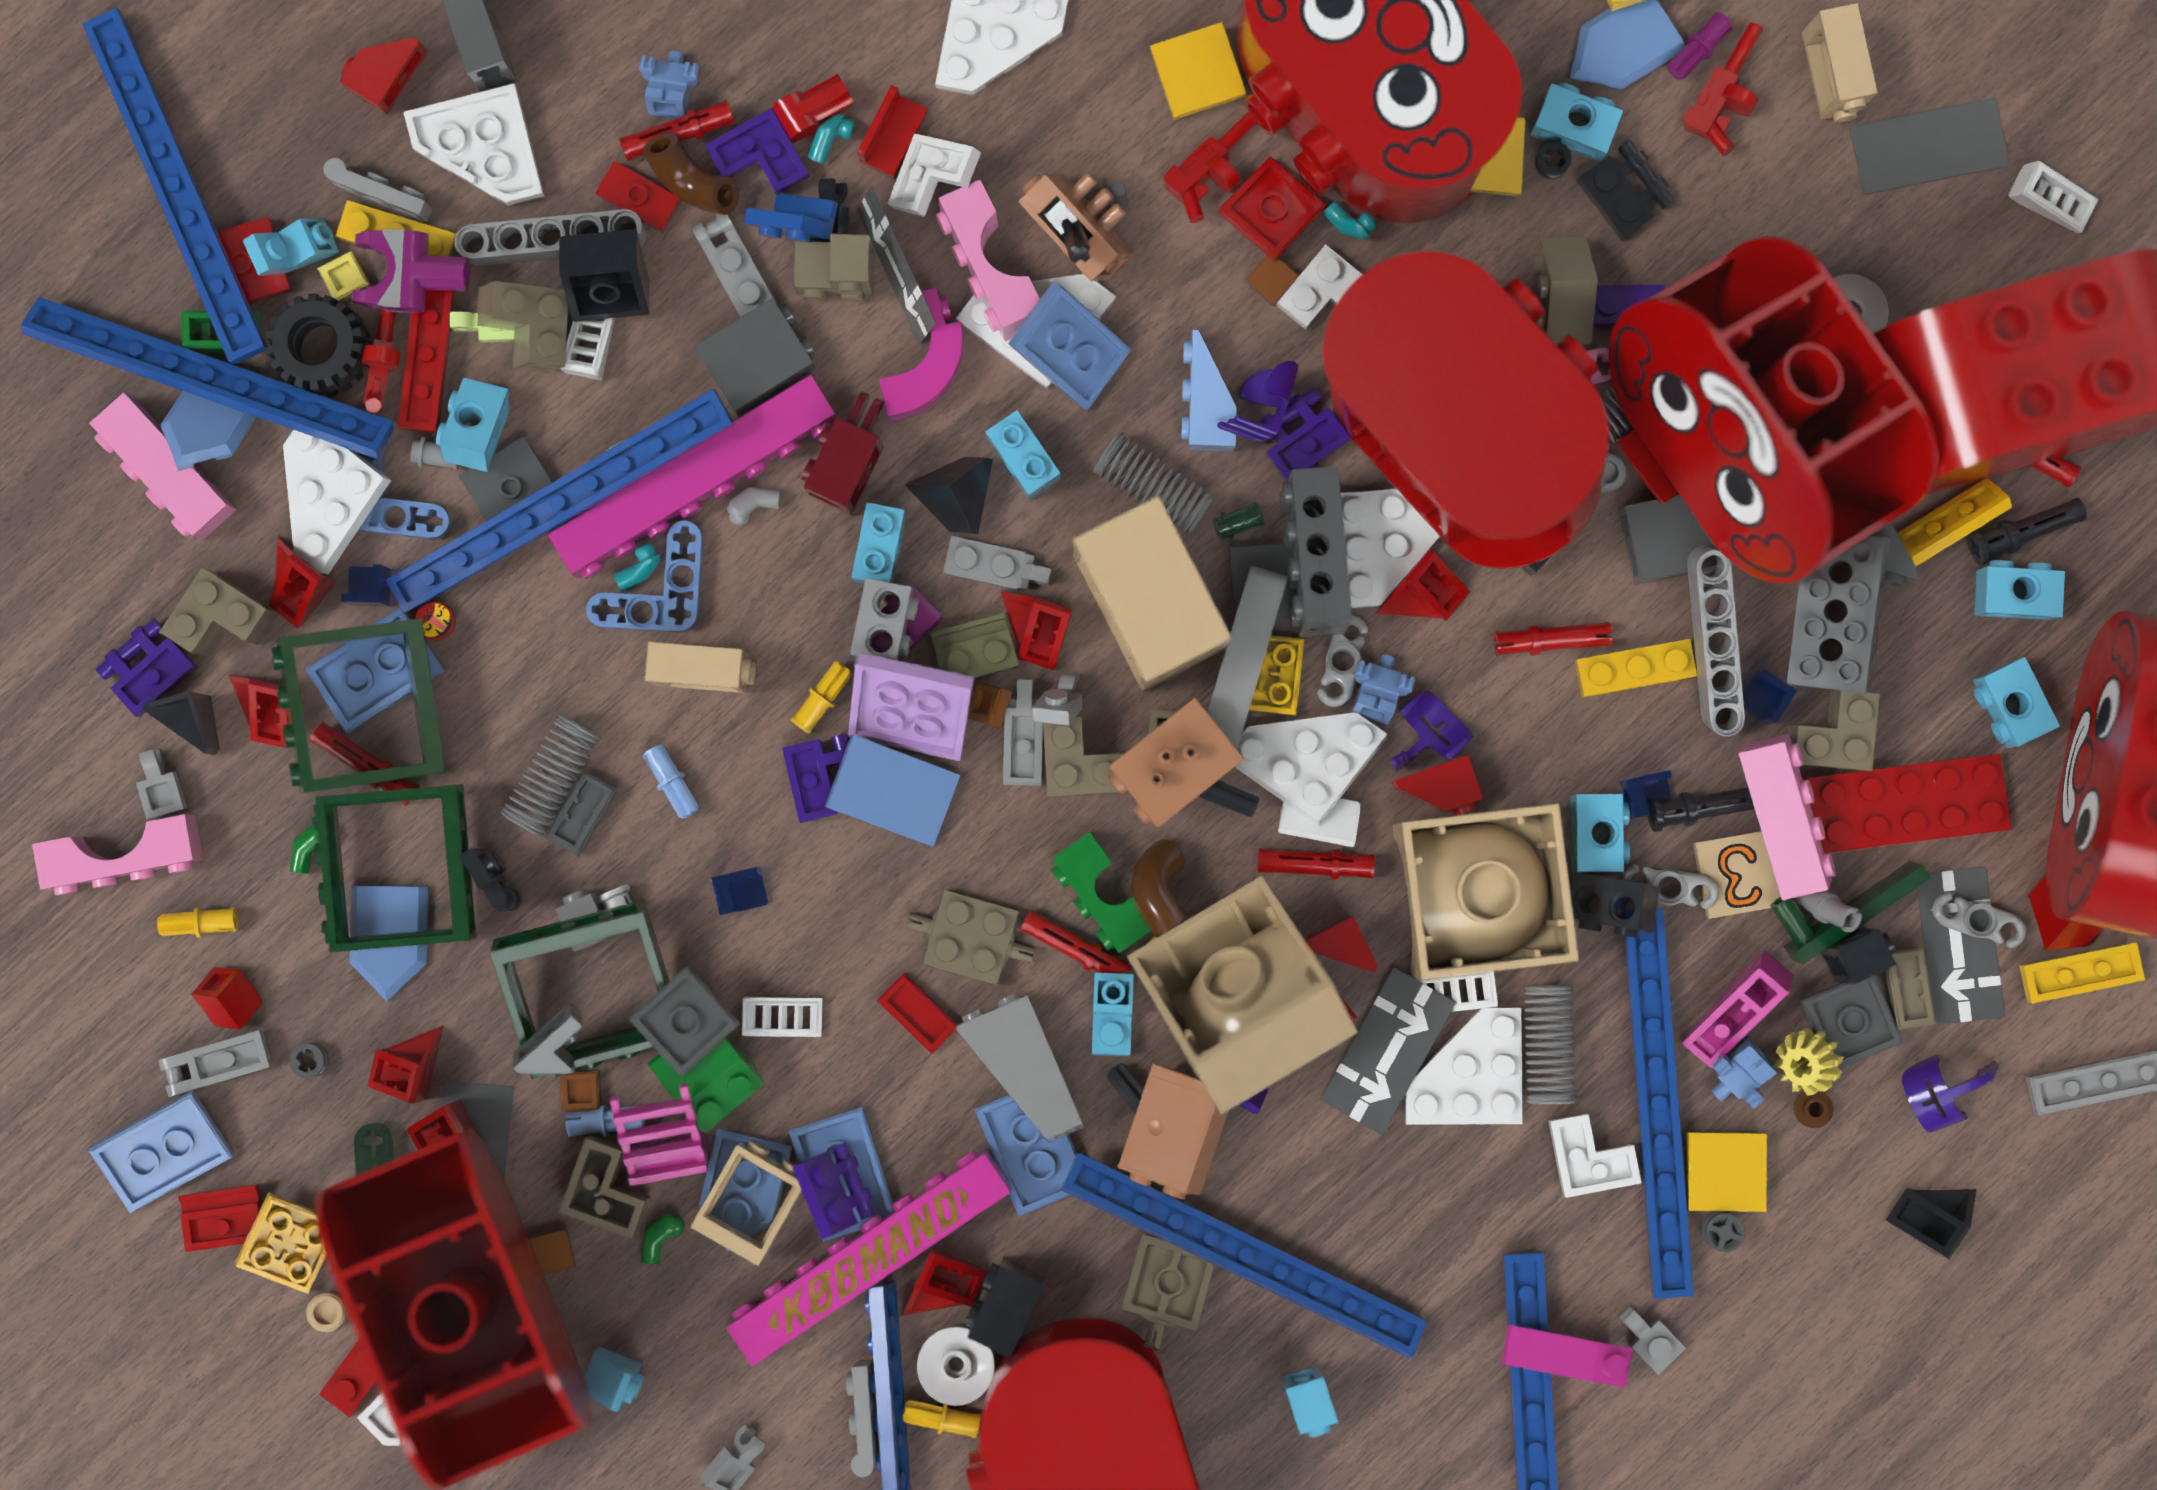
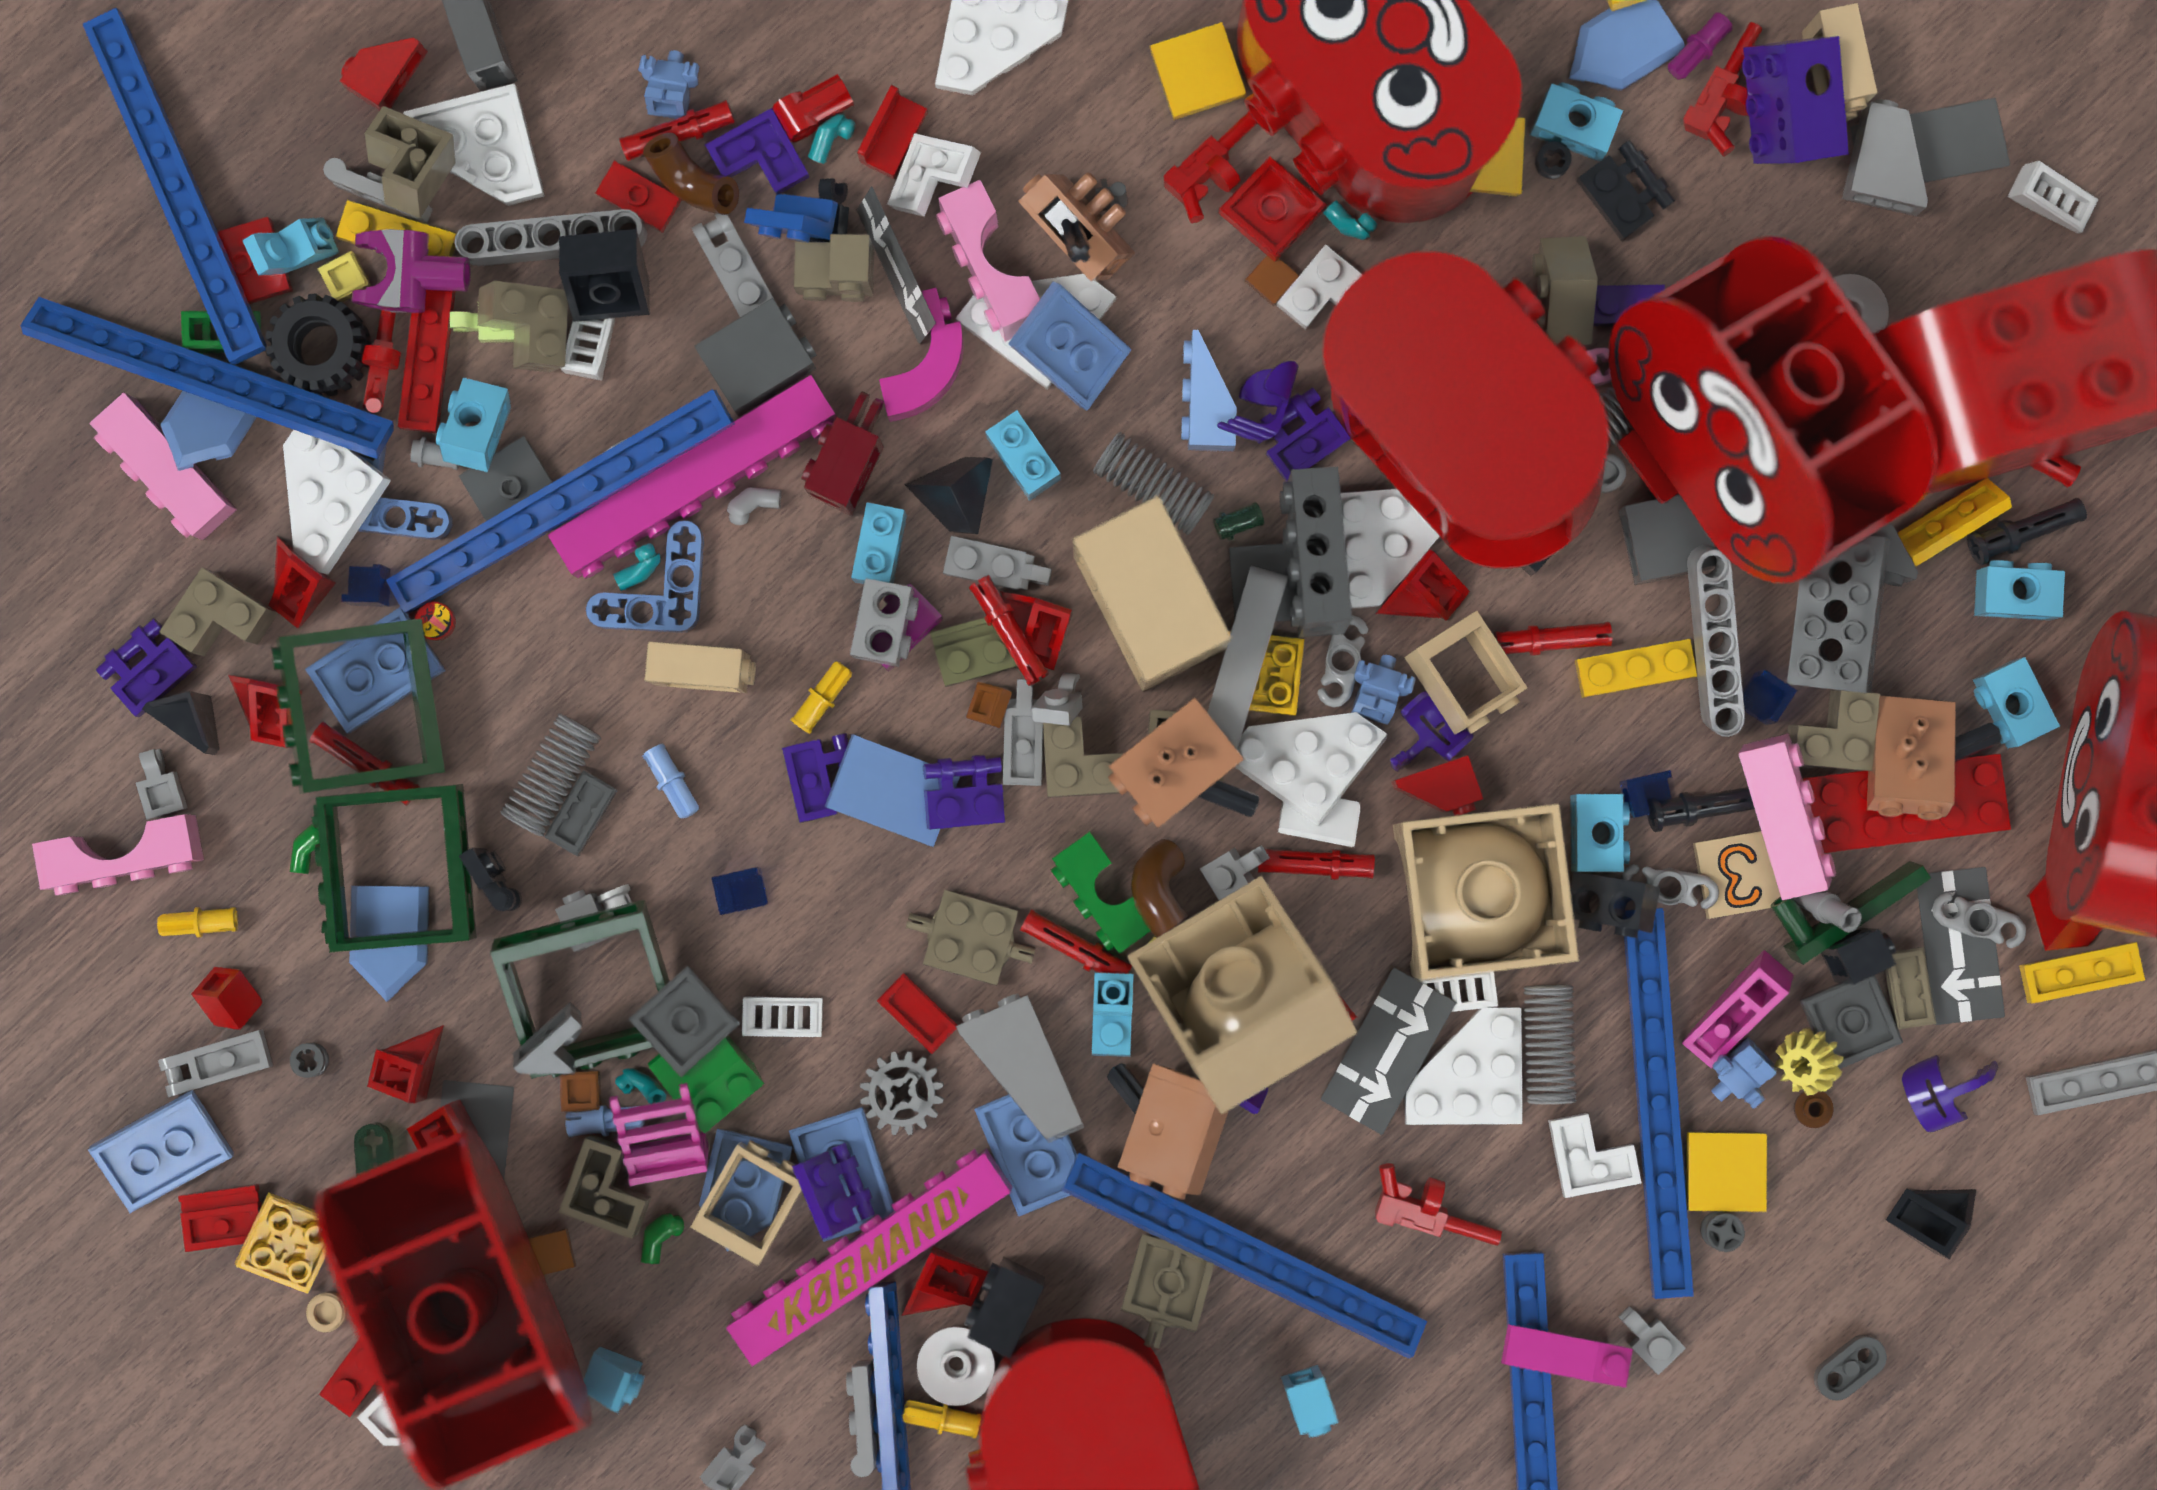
(414, 159): none -> dark tan brick
(644, 1083): none -> teal arm
(886, 1083): none -> light grey gear
(910, 706): lavender plate -> none
(967, 804): none -> dark purple plate
(1000, 616): none -> red pin
(1231, 871): none -> light grey plate
(1343, 943): red slope -> none
(1424, 1214): none -> red piece
(1491, 656): none -> tan window
(1785, 116): none -> dark purple piece
(1851, 1371): none -> dark grey plate
(1886, 161): none -> light grey slope
(1918, 756): none -> nougat piece

